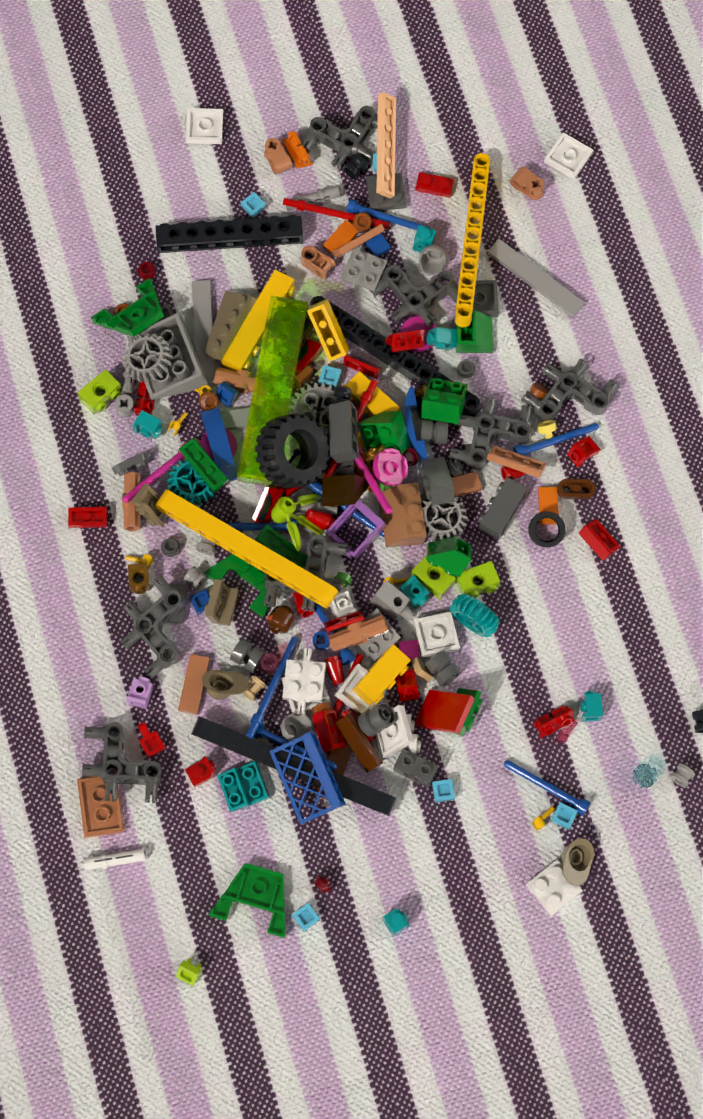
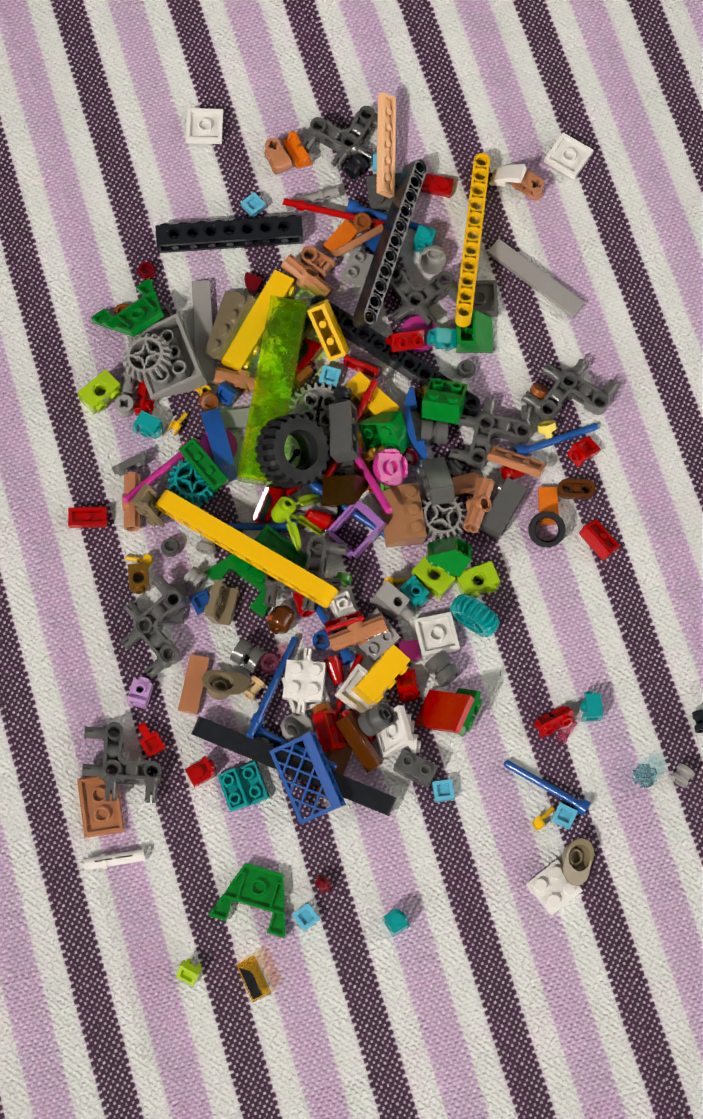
(252, 283): none -> dark red tile
(253, 979): none -> clear yellow slope
(306, 277): none -> nougat piece
(389, 244): none -> black beam
(421, 670): tan tile -> none
(478, 505): none -> nougat piece
(507, 174): none -> white slope

